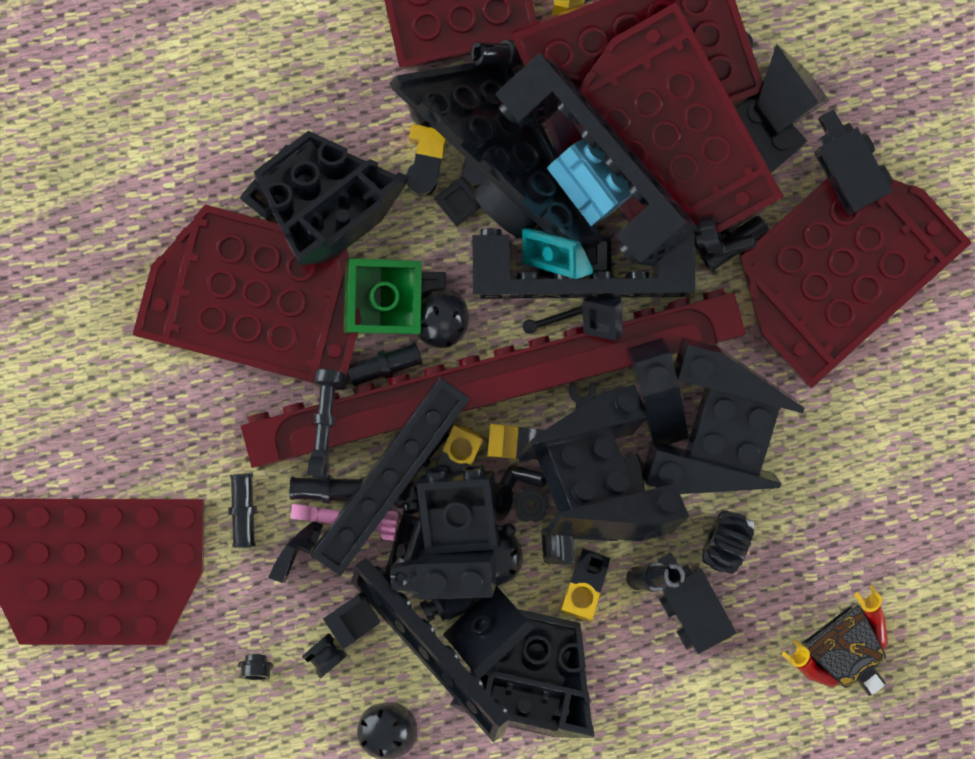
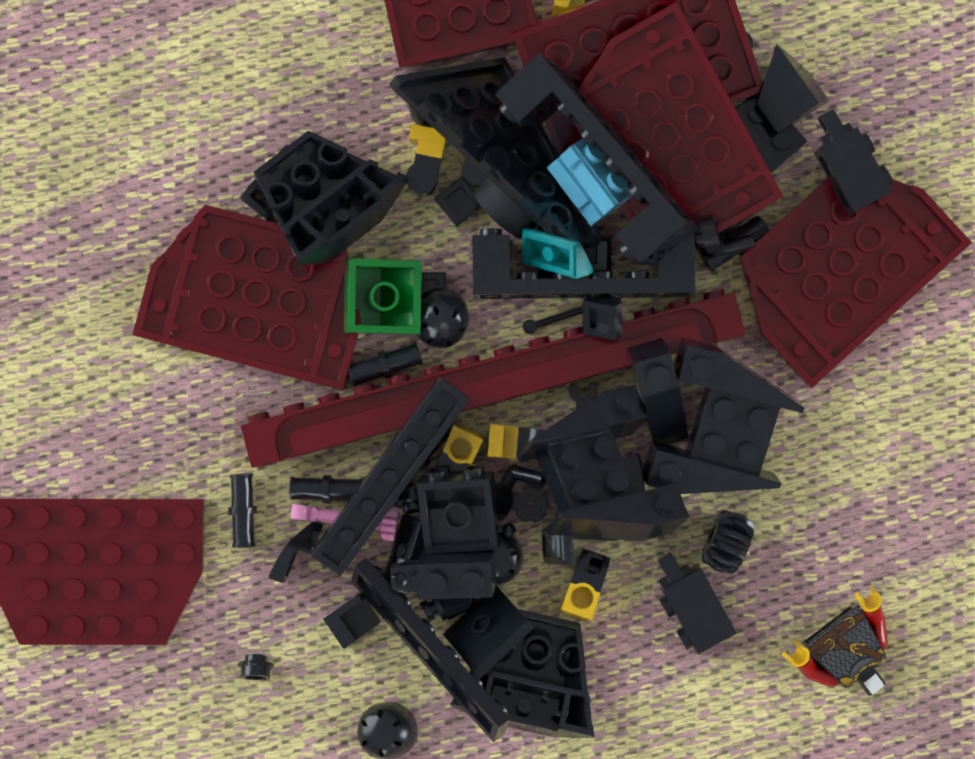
(324, 655): black wheel -> none
(329, 382): black piece -> none
(500, 54): black pin -> none
(655, 577): black pin -> none

